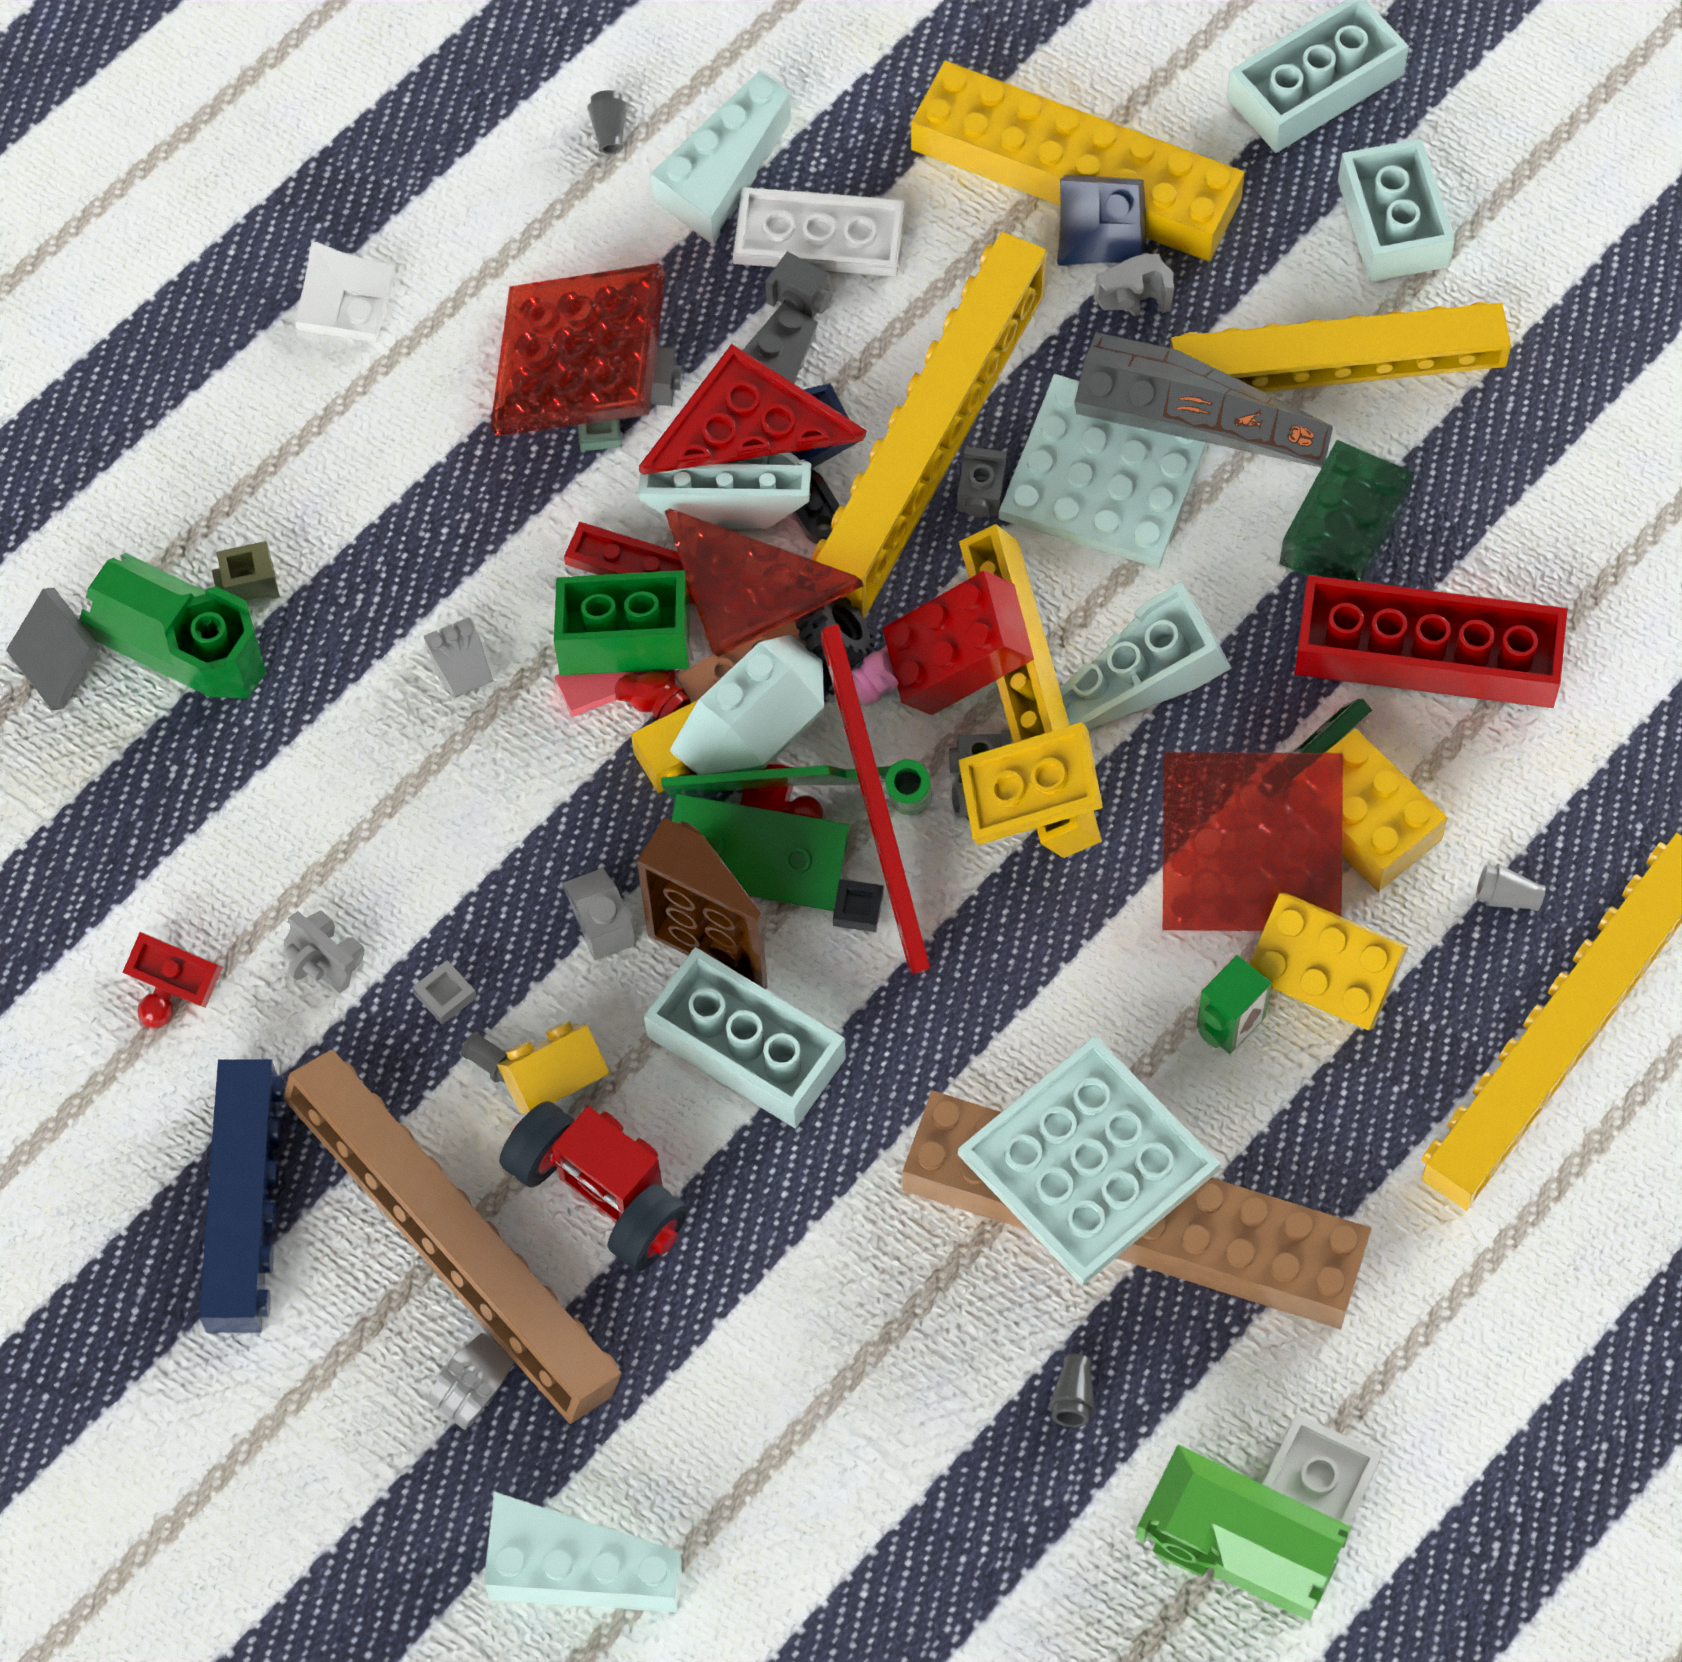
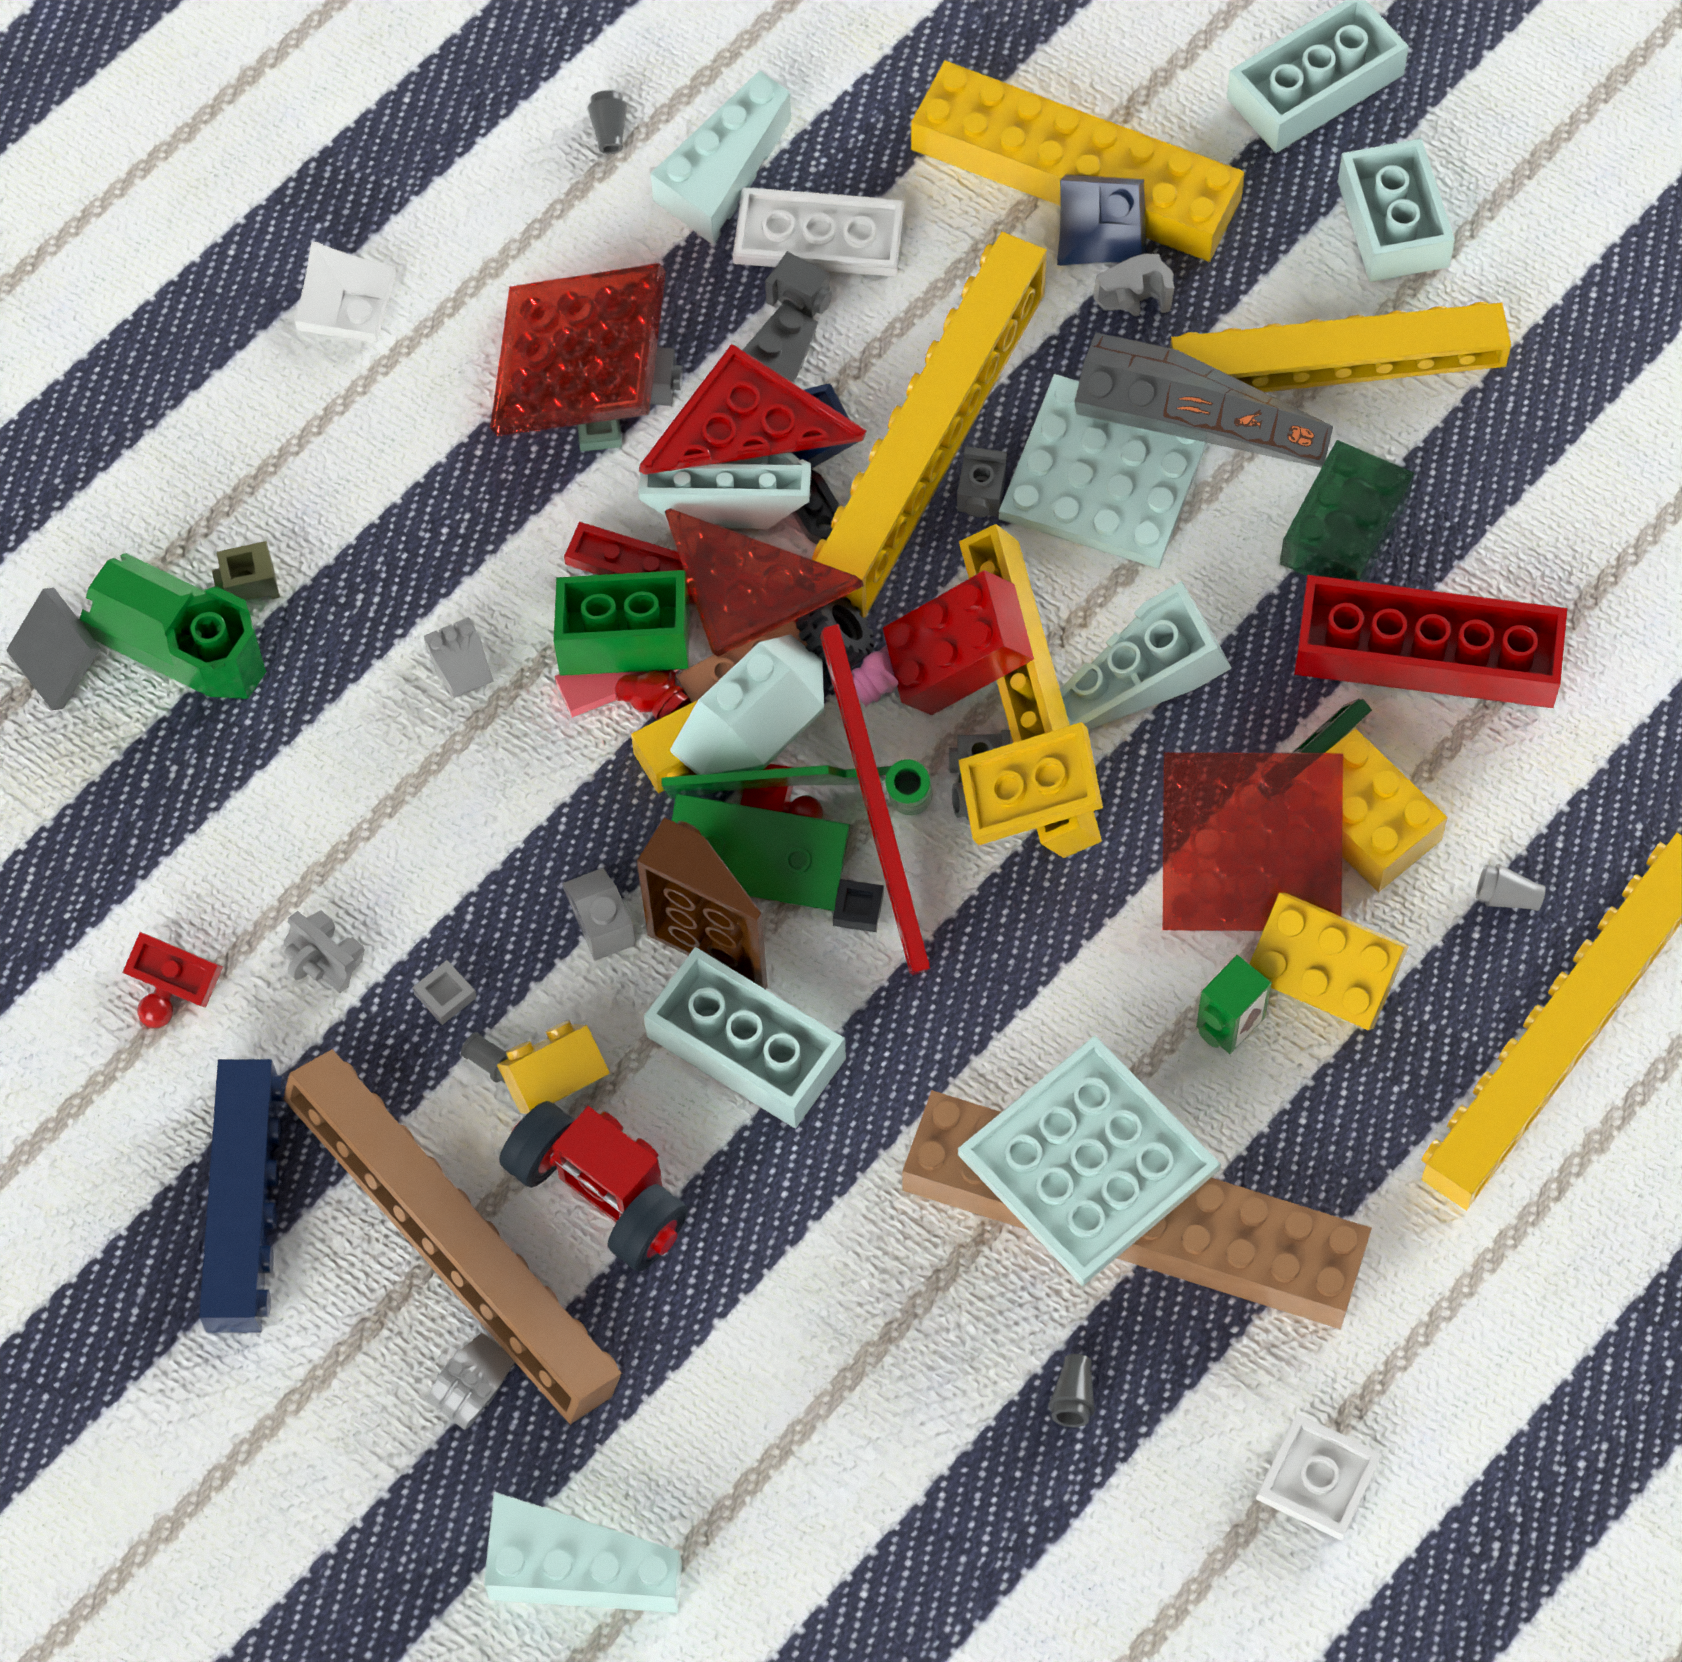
(1243, 1531): bright green brick -> none

